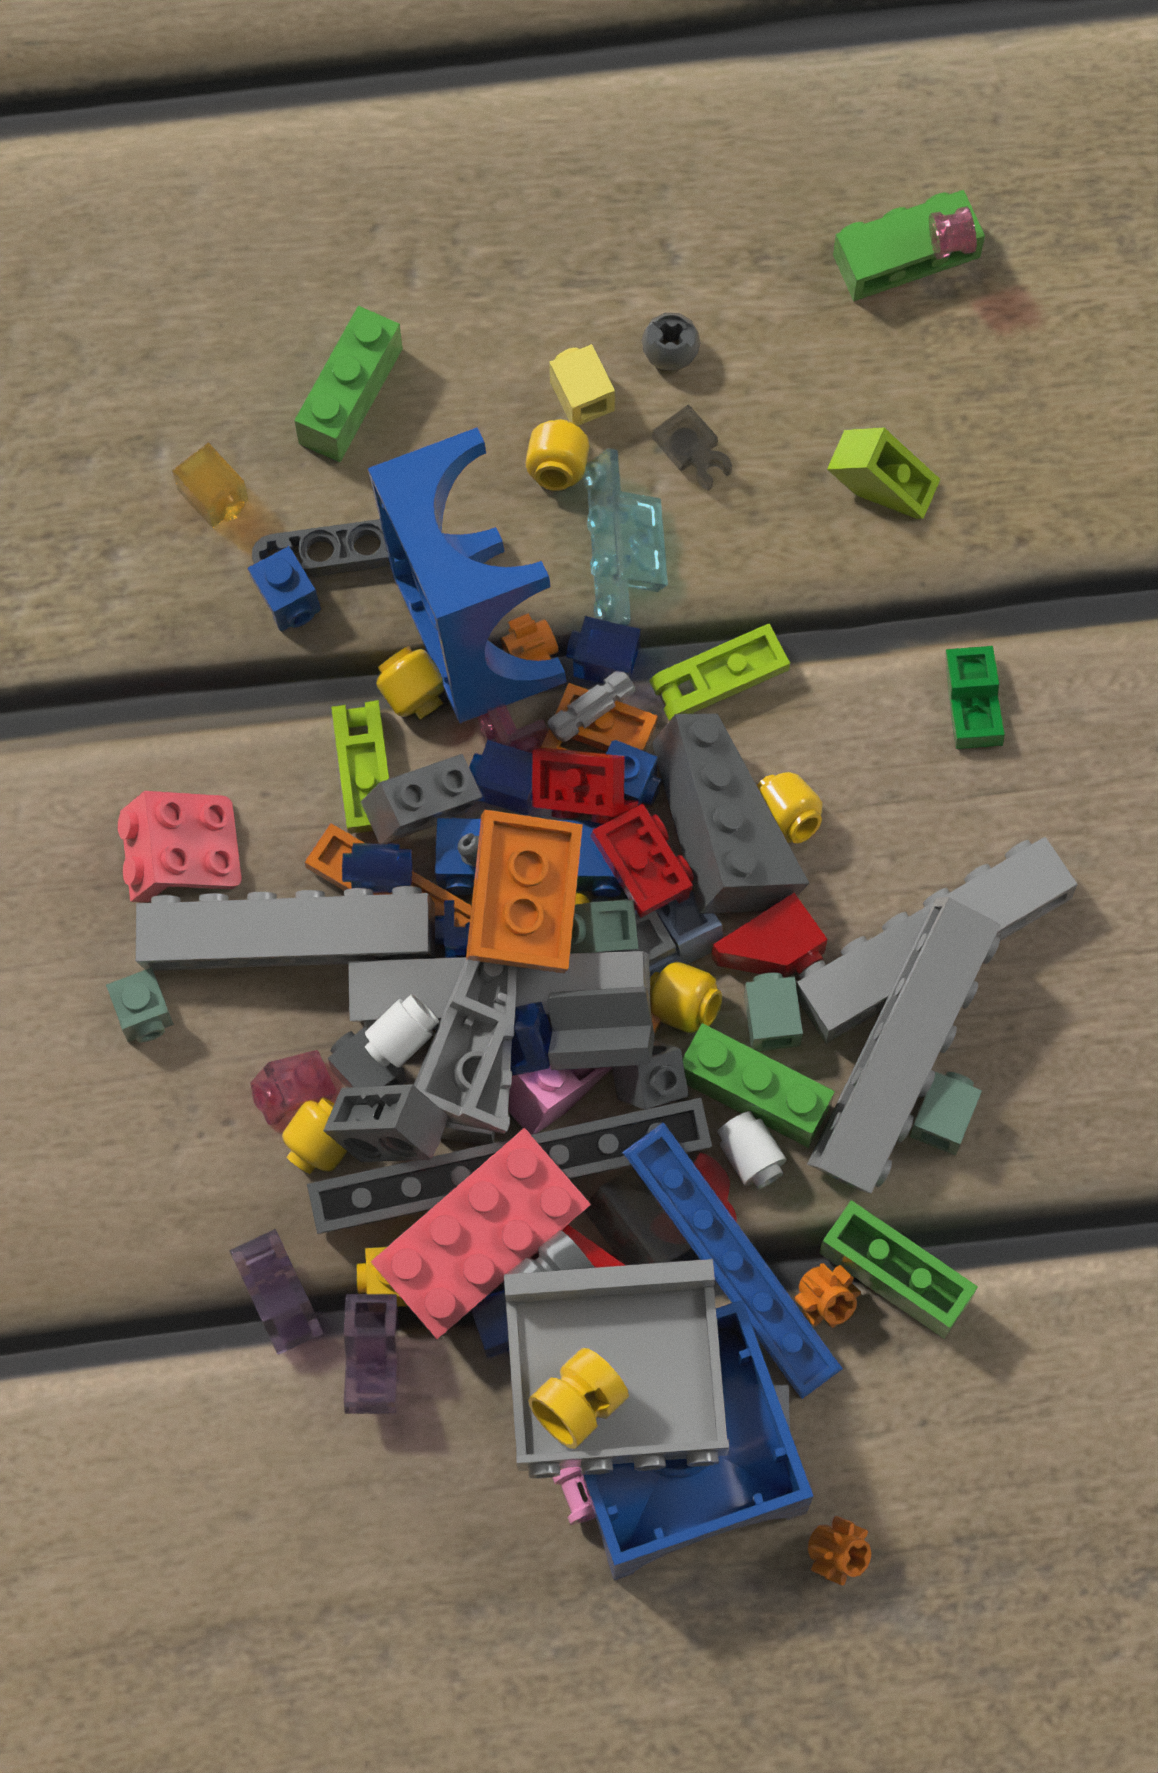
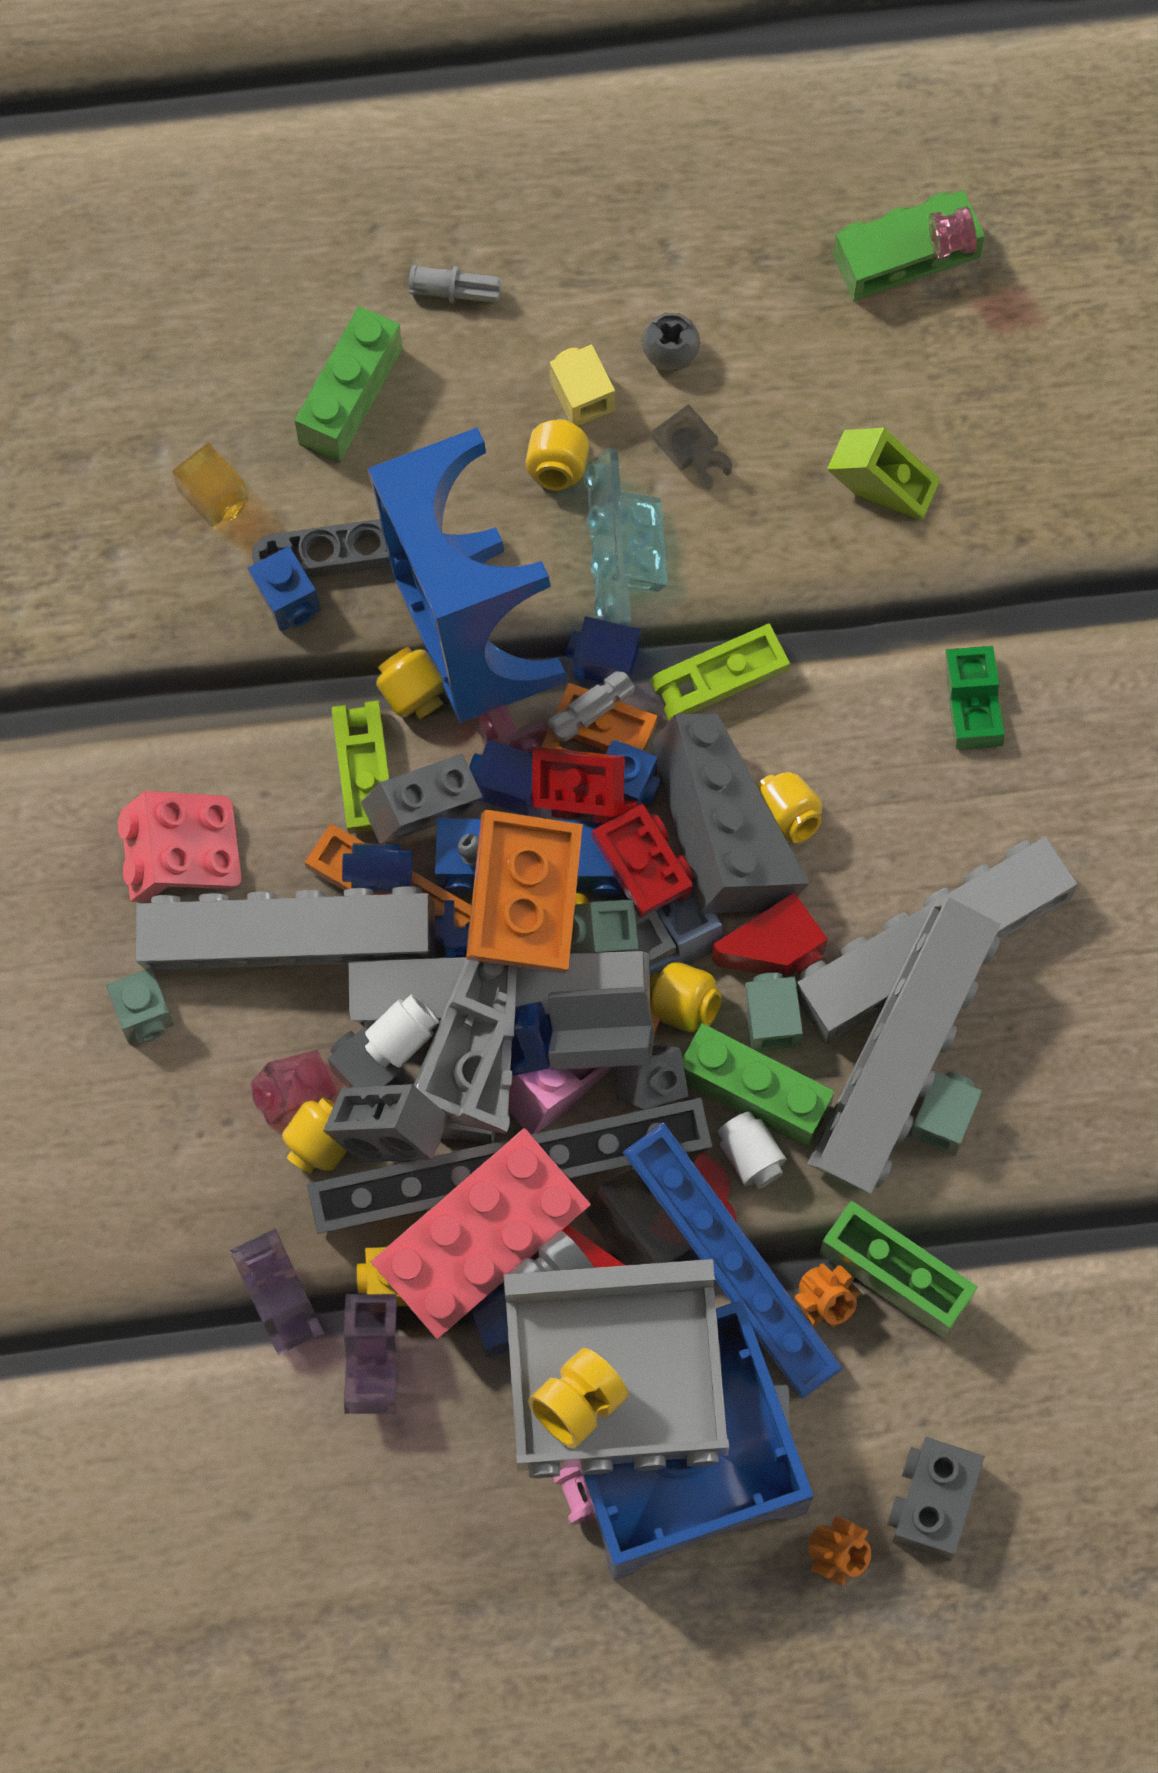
(454, 284): none -> light grey axle
(529, 639): orange gear -> none
(936, 1498): none -> dark grey brick

